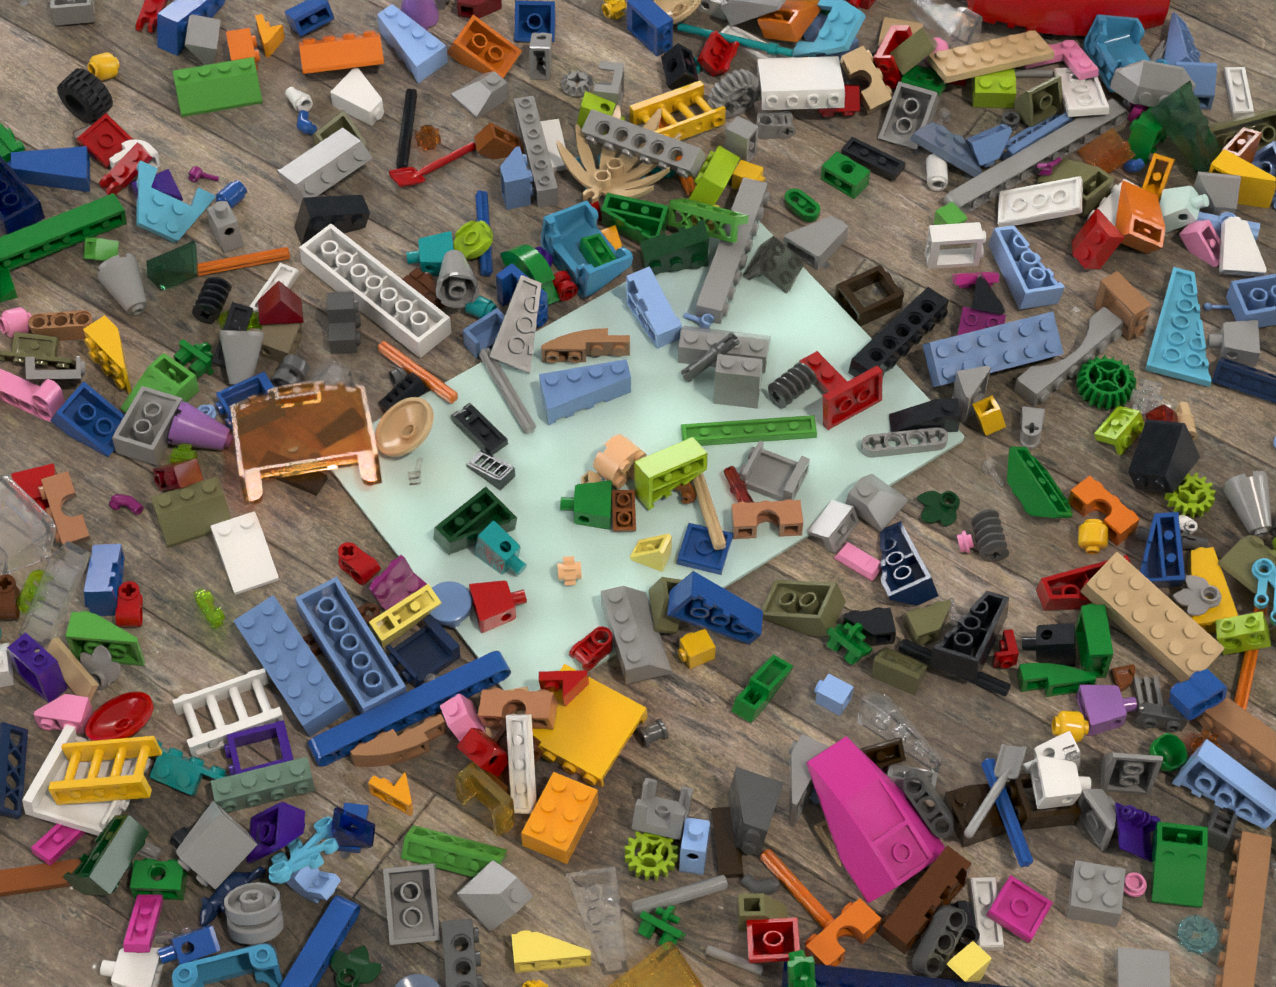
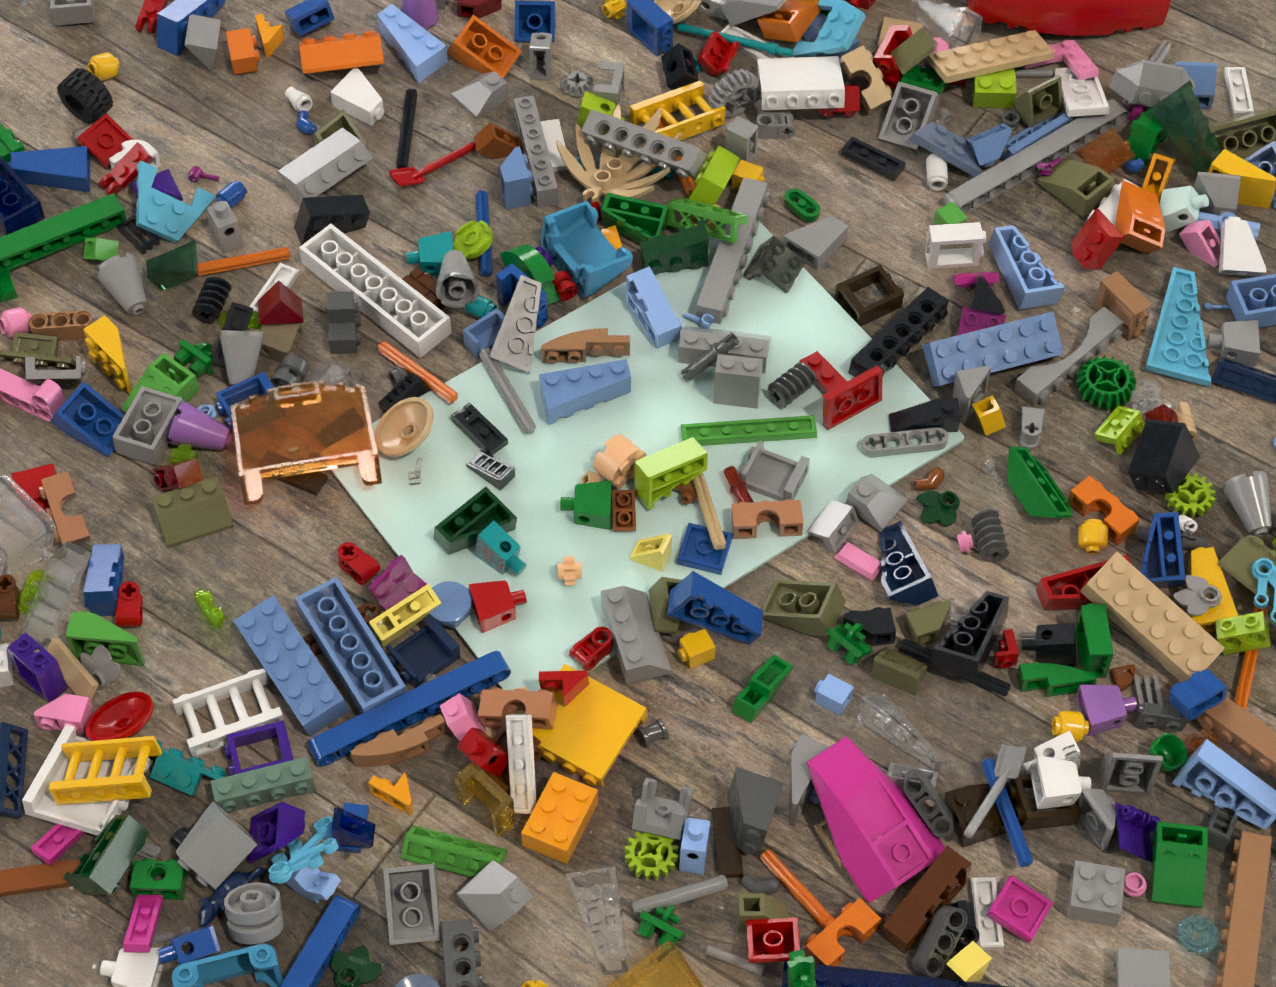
(126, 500): magenta arm -> none
(146, 244): none -> black tile
(217, 87): bright green slope -> none
(244, 553): white slope -> none
(428, 137): clear orange gear -> none
(541, 952): light yellow slope -> none
(596, 250): green slope -> none
(845, 175): green brick -> none
(886, 752): dark brown slope -> none
(932, 481): none -> dark orange arm
(1040, 202): white tile -> none
(1115, 44): dark azure windscreen -> none
(1180, 43): medium blue wedge -> none
(1244, 144): dark orange slope -> none

